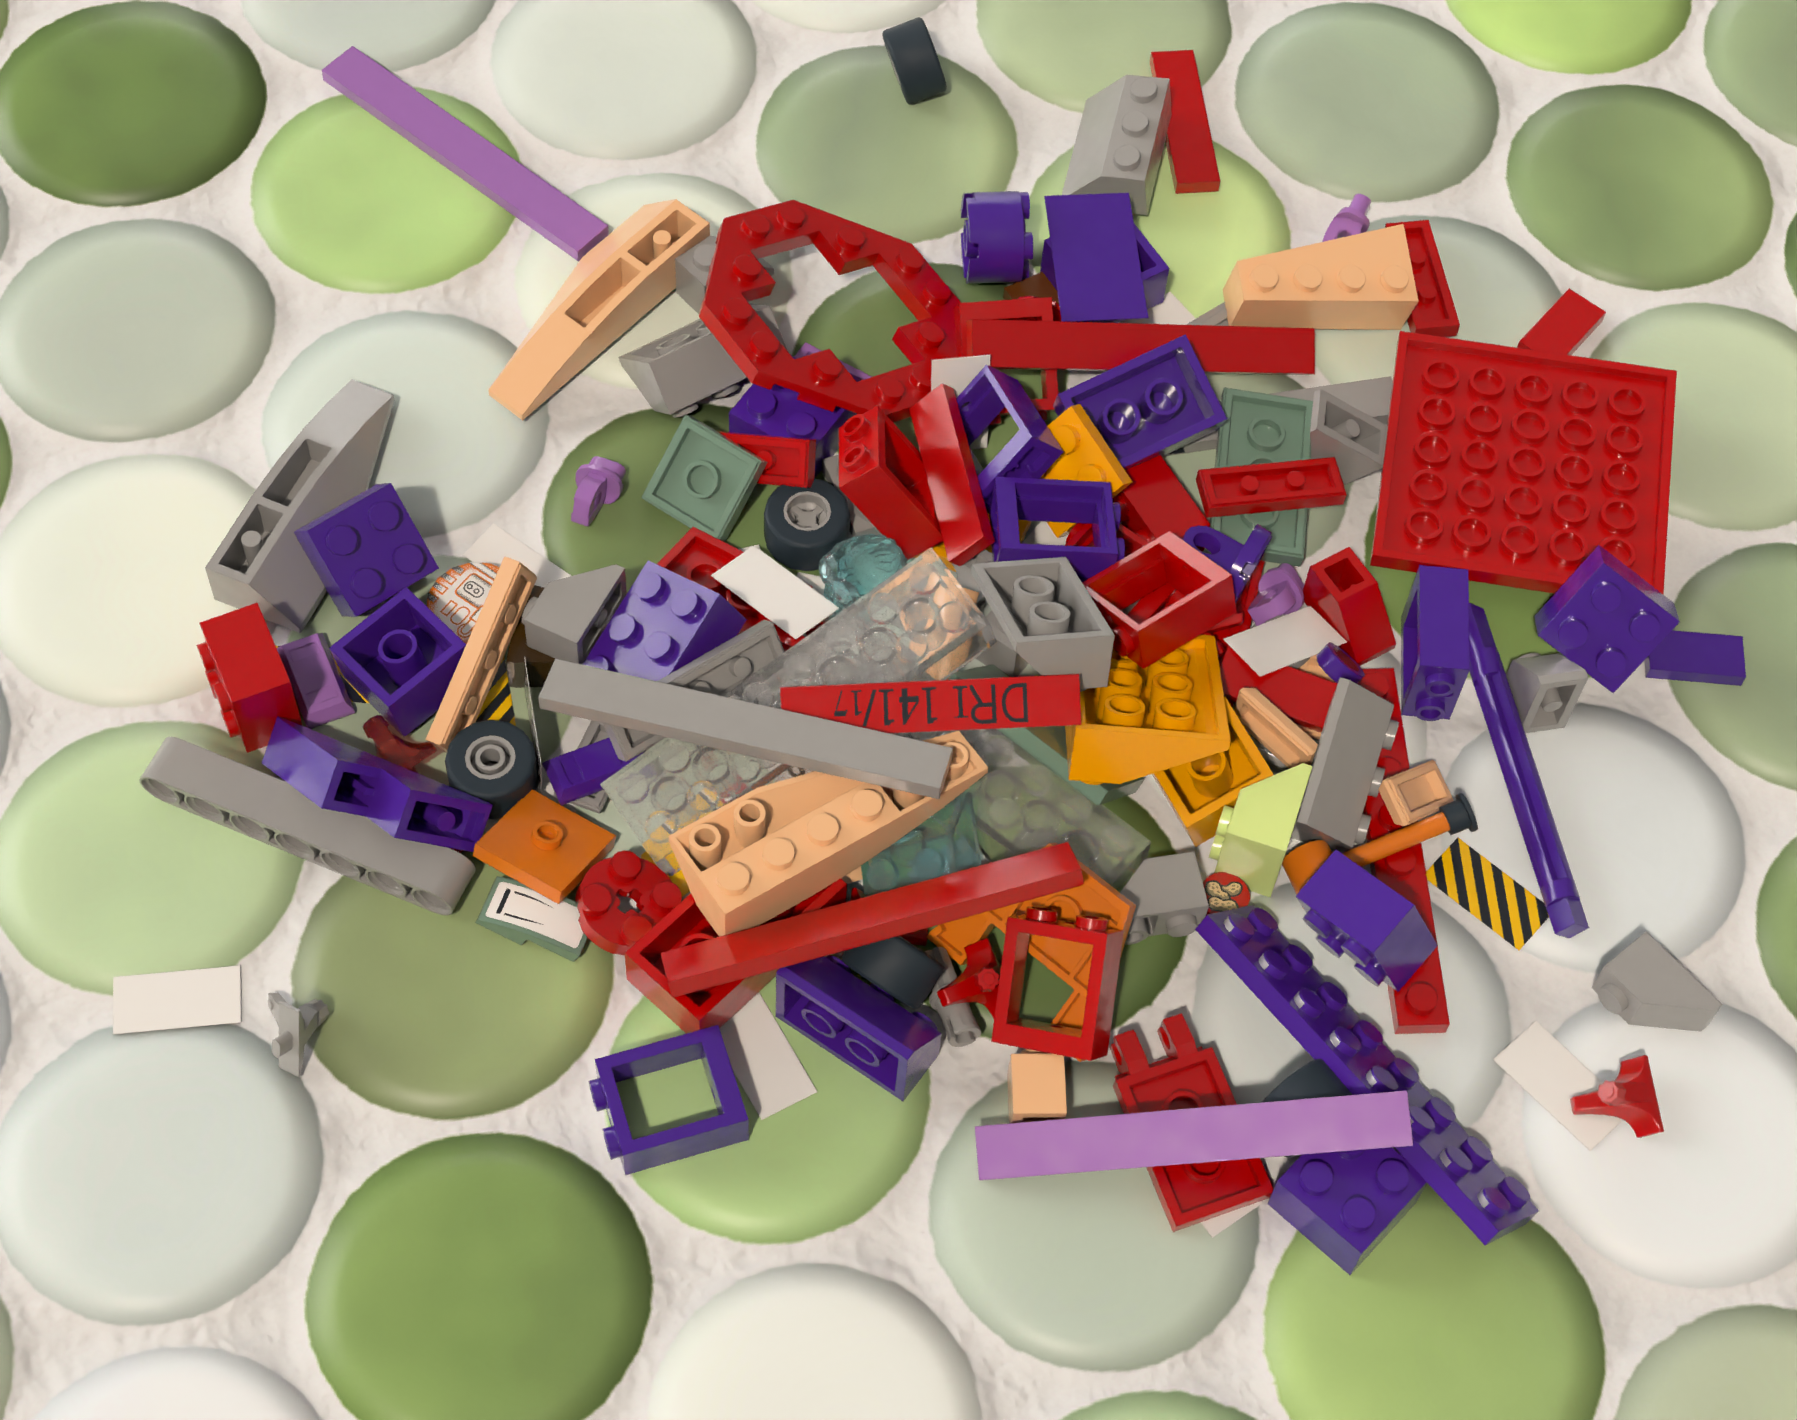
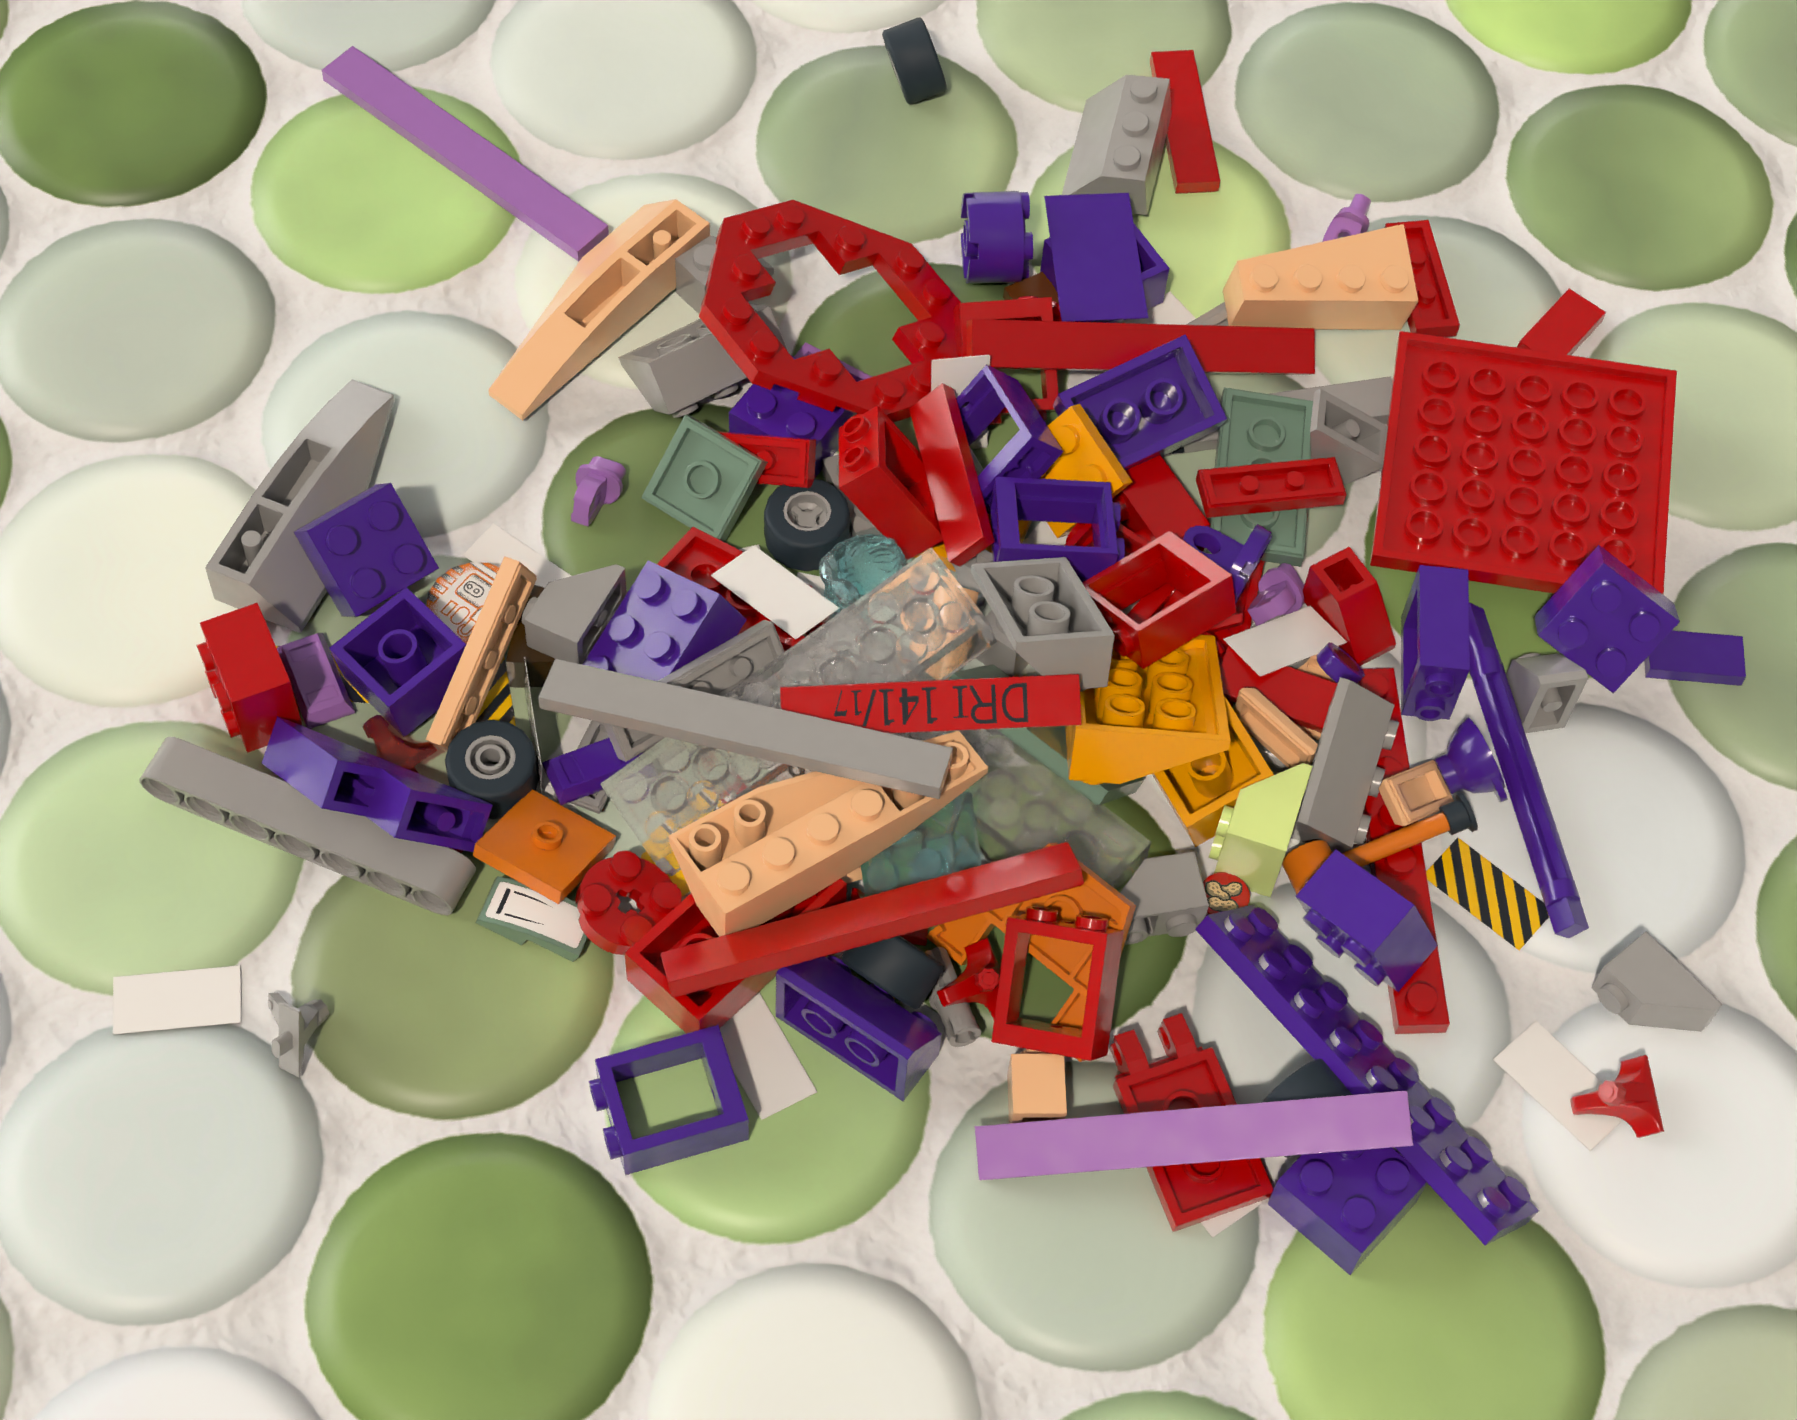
(1470, 763): none -> dark purple piece

